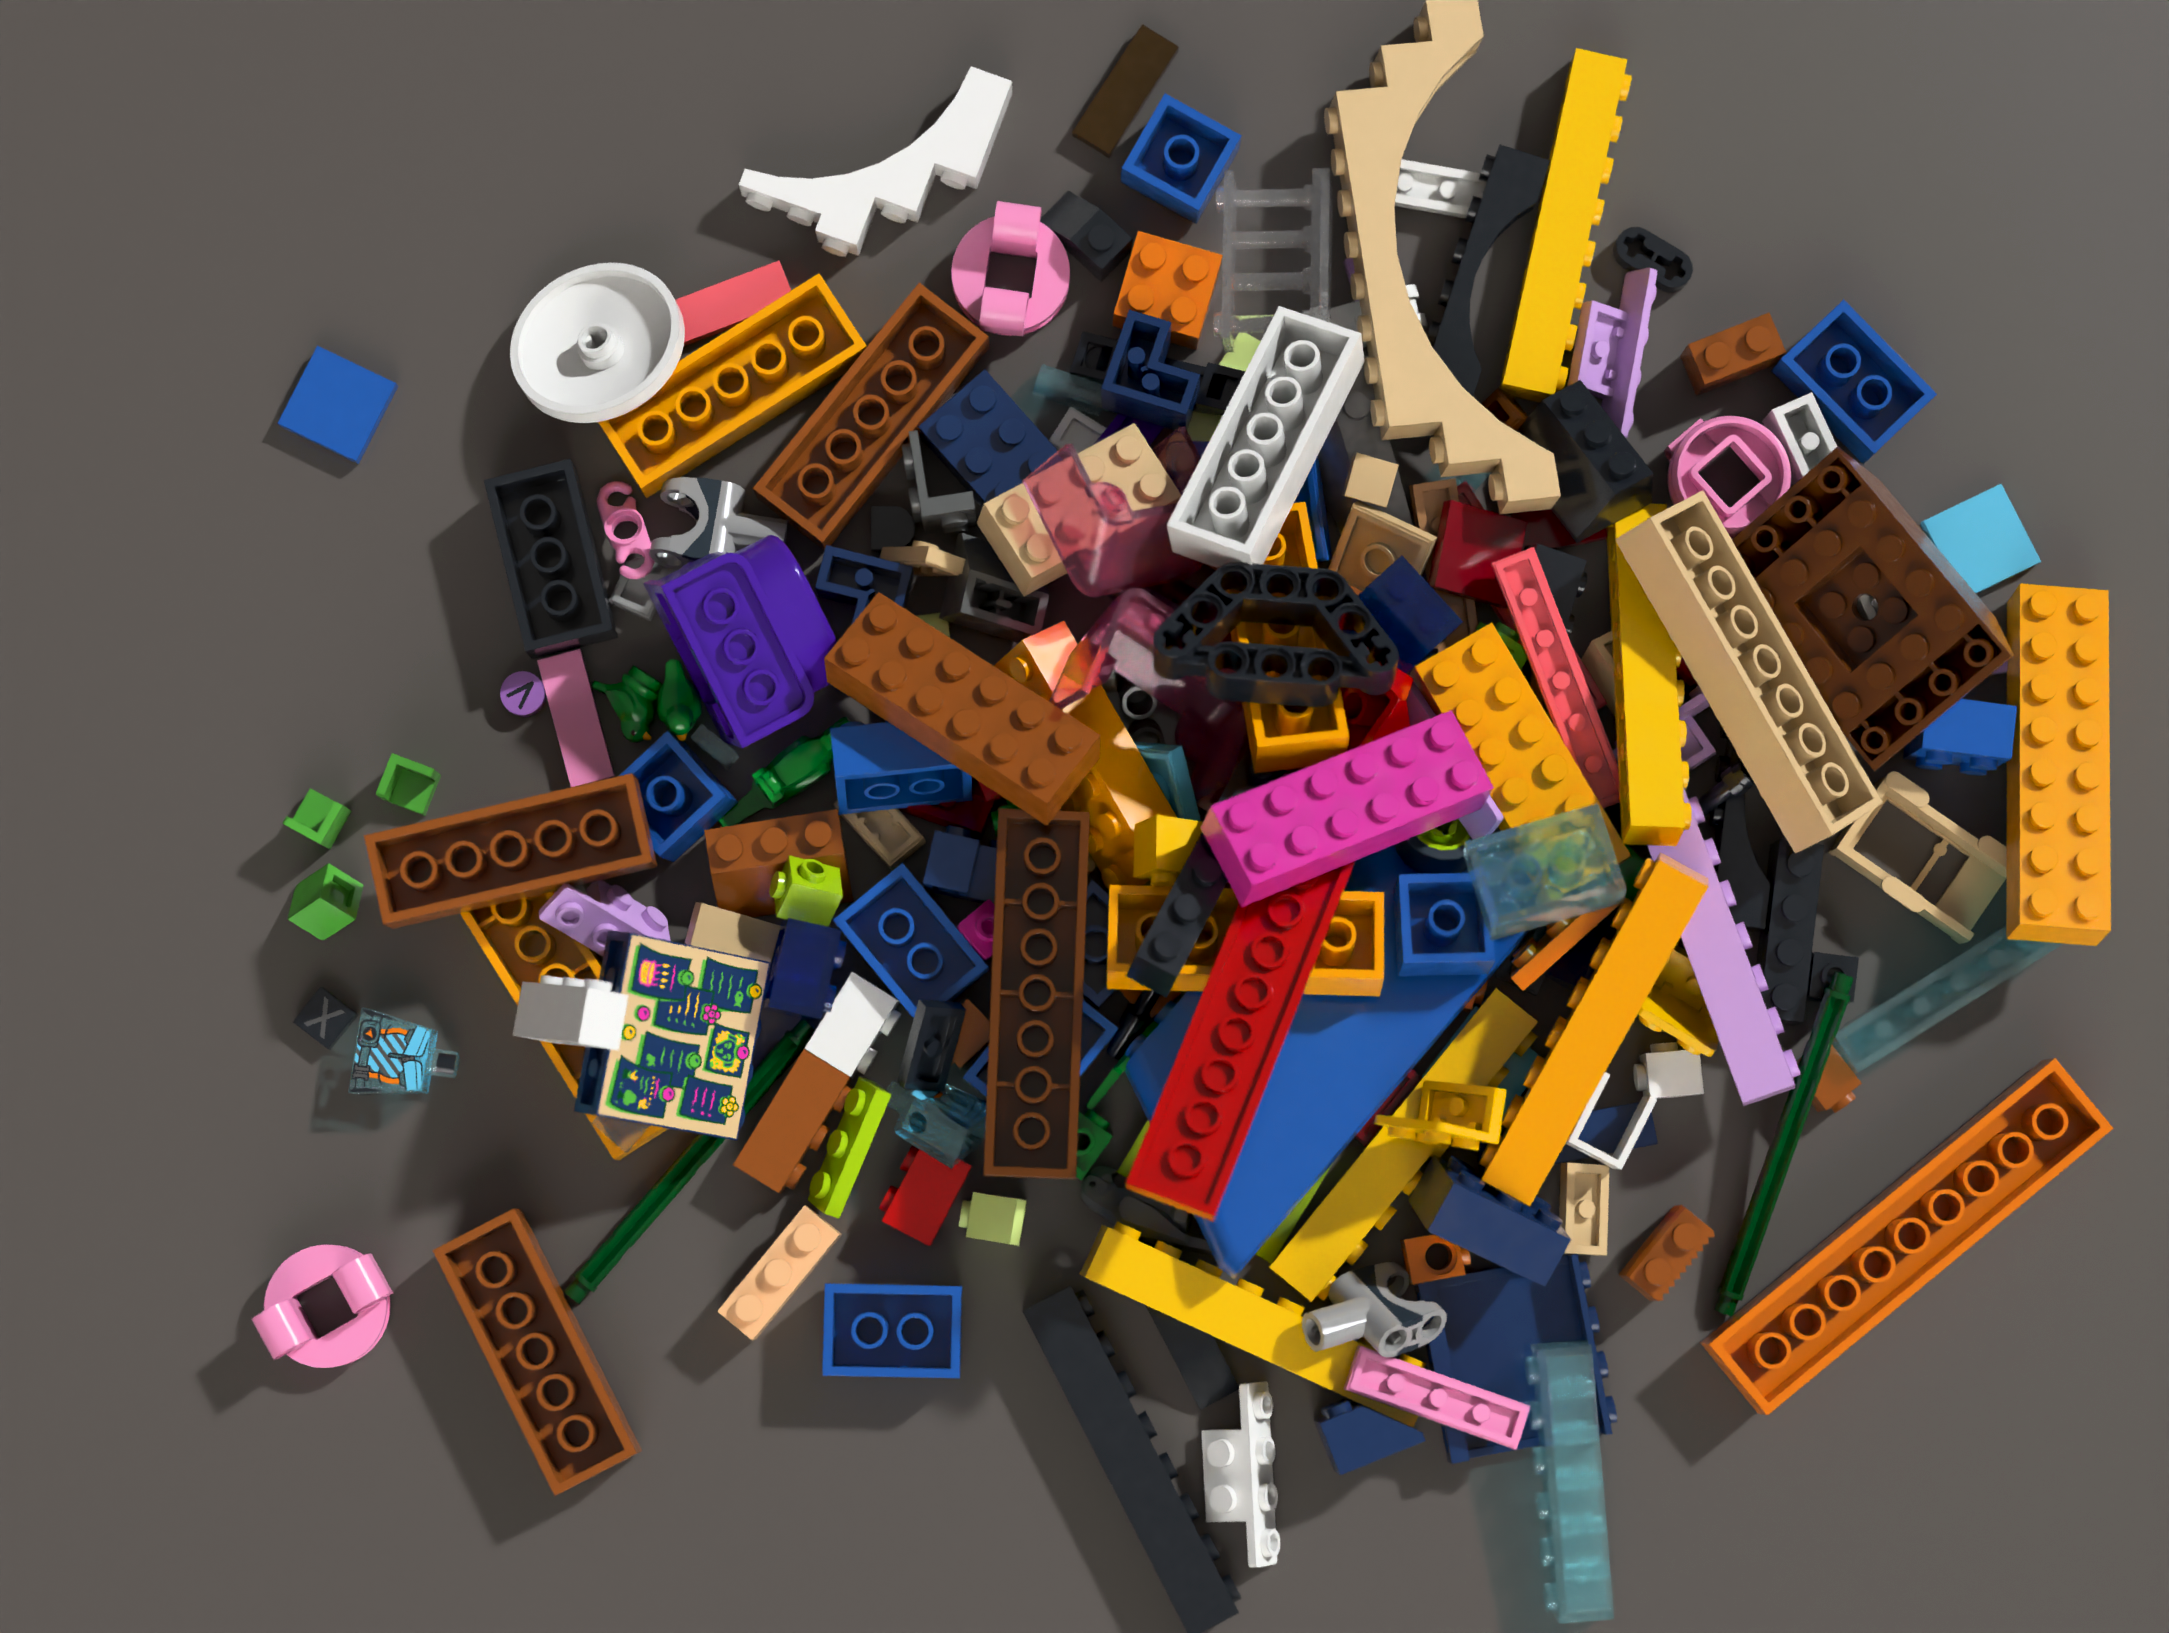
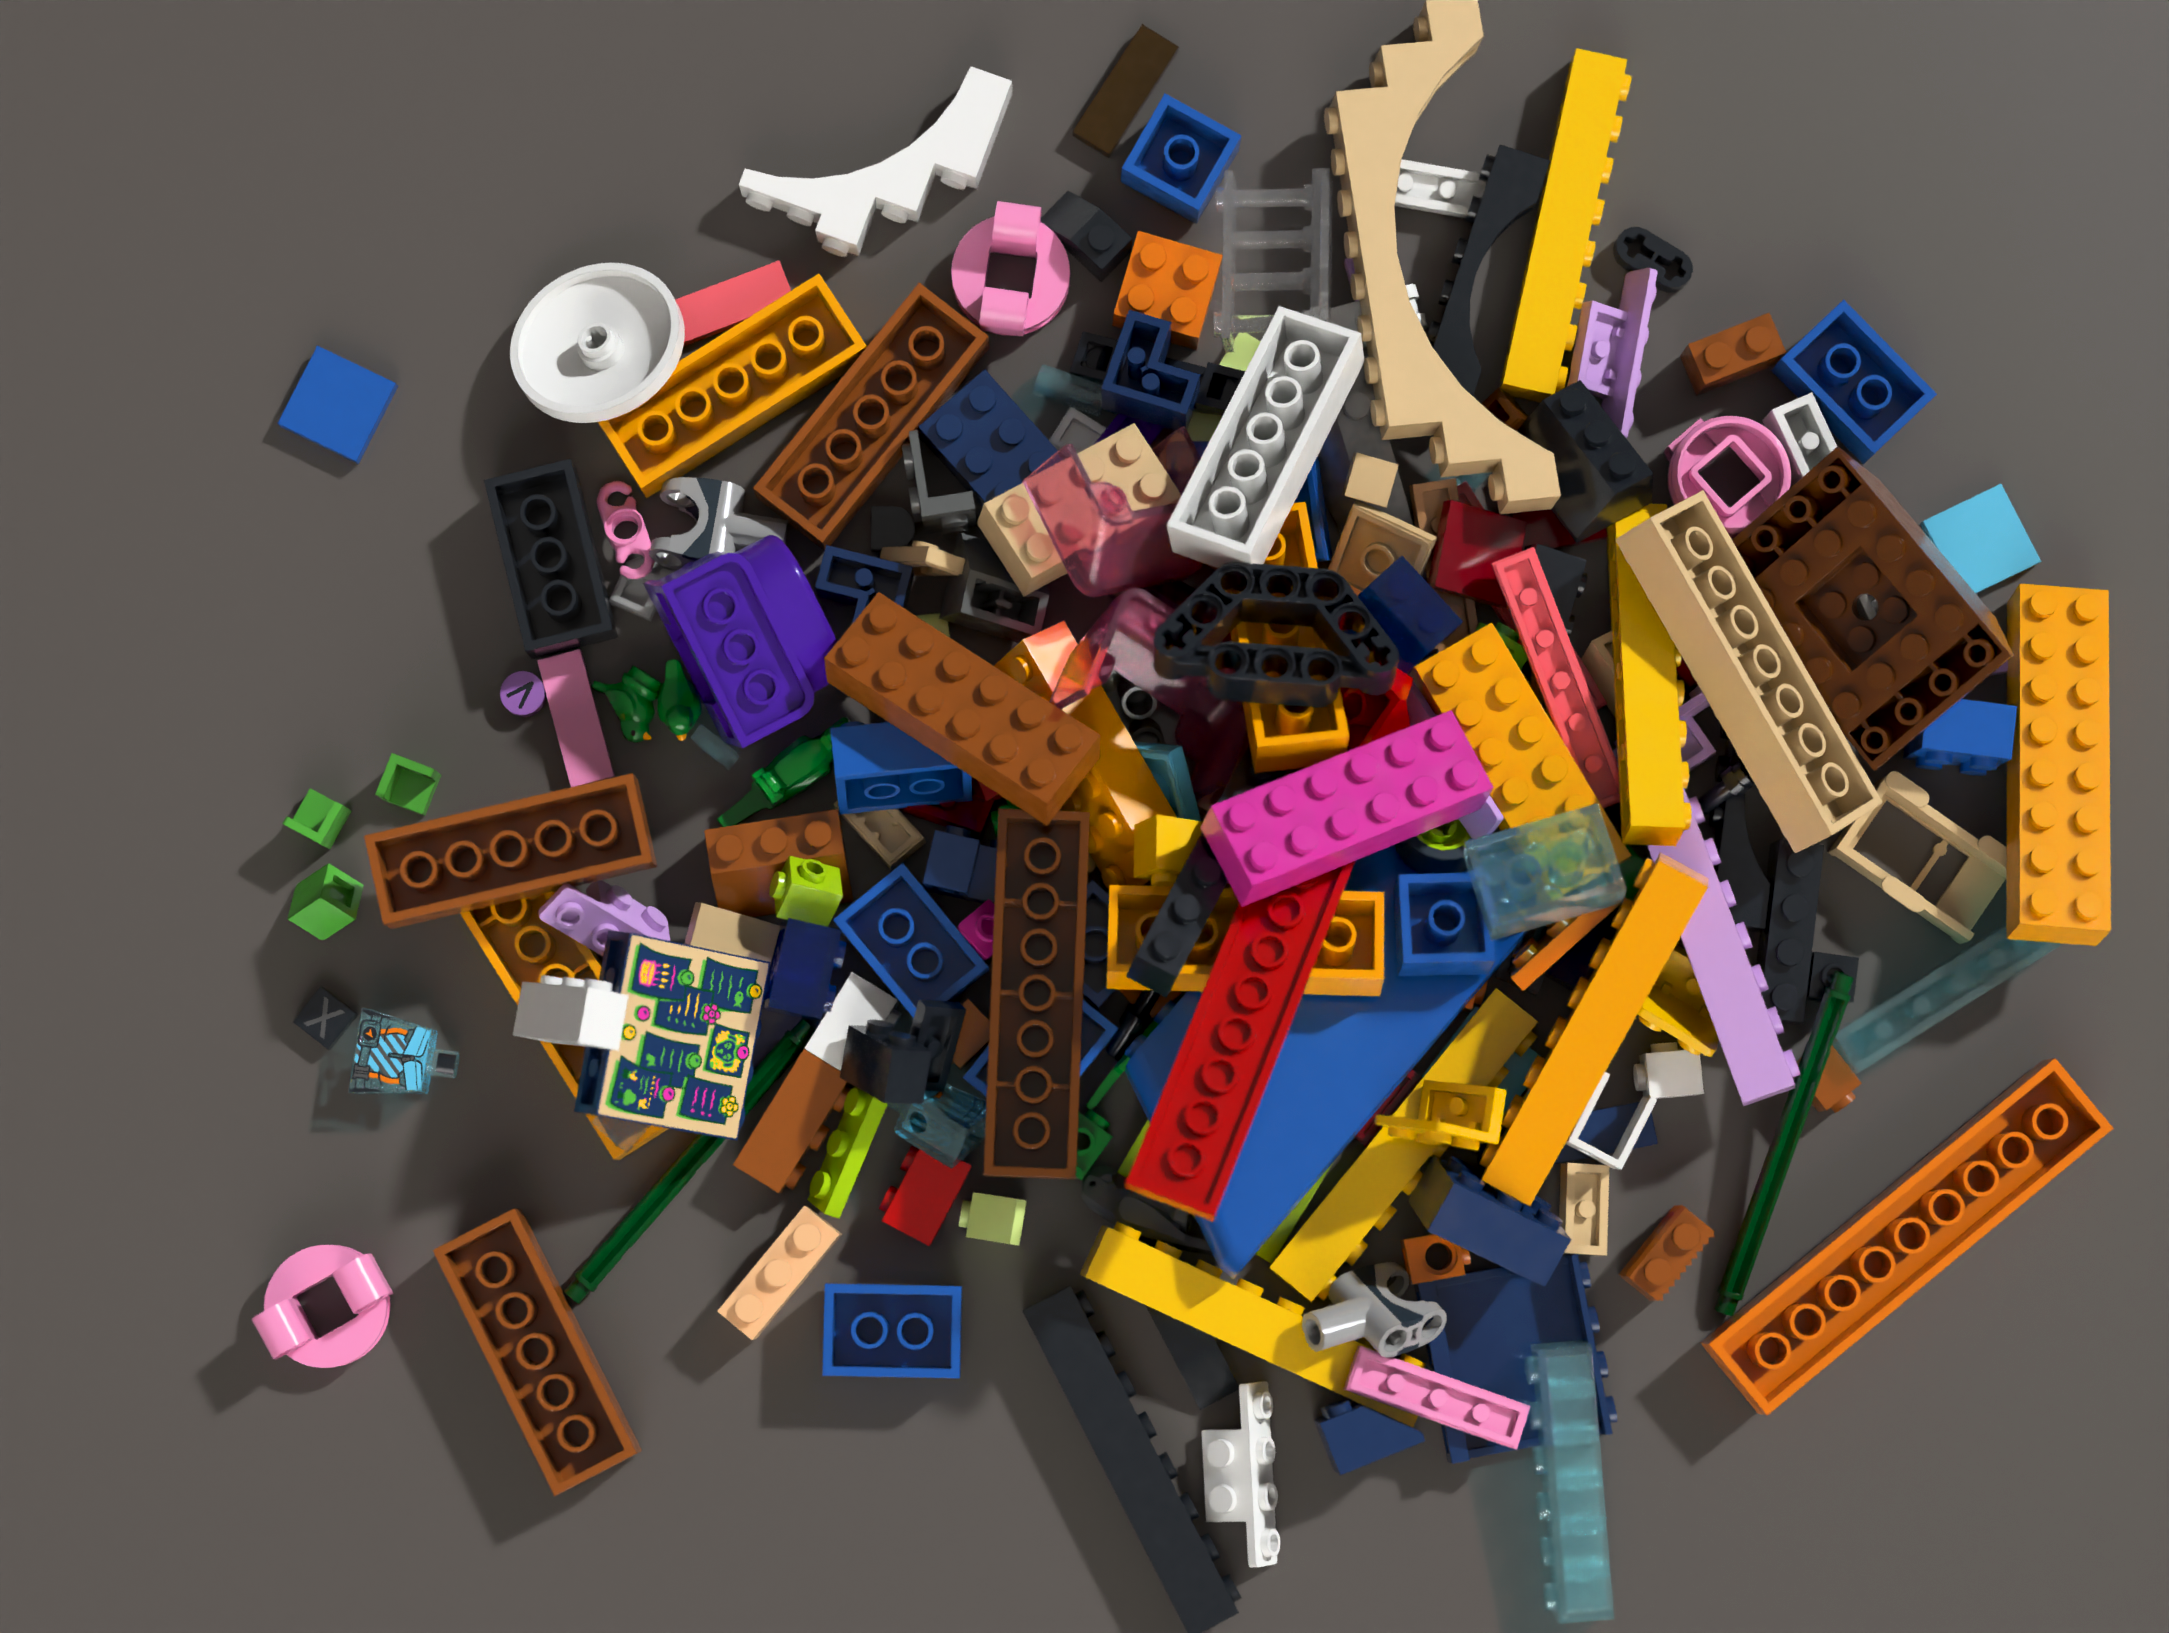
(678, 795): blue brick -> none
(885, 1063): none -> black brick

